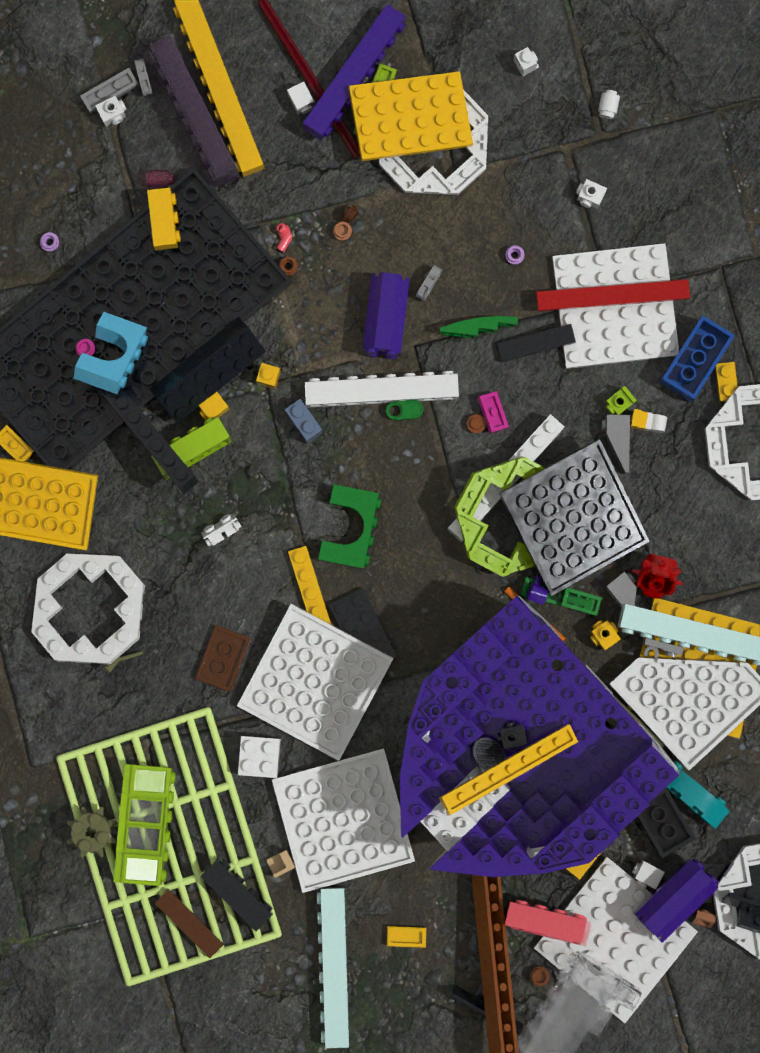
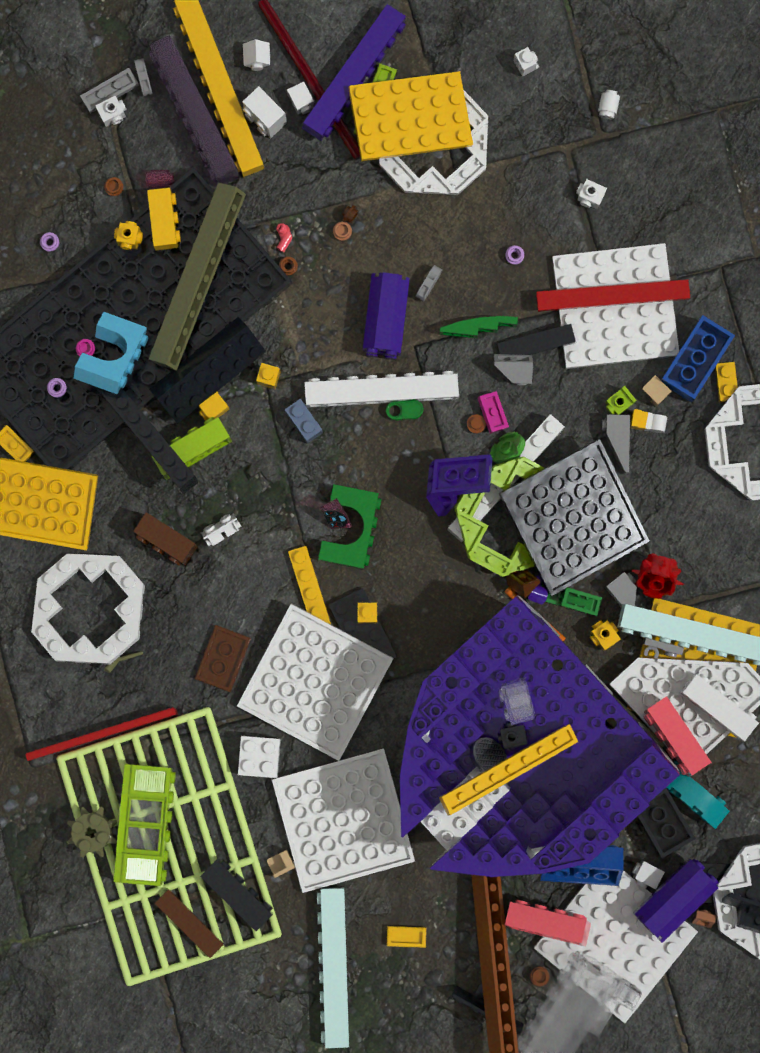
(56, 381): none -> lavender plate
(101, 734): none -> red tile
(113, 186): none -> dark orange plate
(131, 241): none -> yellow brick
(165, 539): none -> reddish brown brick
(197, 276): none -> olive brick
(256, 54): none -> white brick
(264, 112): none -> white brick
(335, 515): none -> slope
(367, 612): none -> yellow brick
(456, 477): none -> dark purple bracket
(508, 448): none -> bright green tile
(515, 367): none -> light grey slope
(517, 700): none -> clear brick
(522, 582): none -> reddish brown slope
(602, 870): none -> blue brick
(656, 390): none -> tan panel
(677, 737): none -> coral brick
(719, 707): none -> white brick

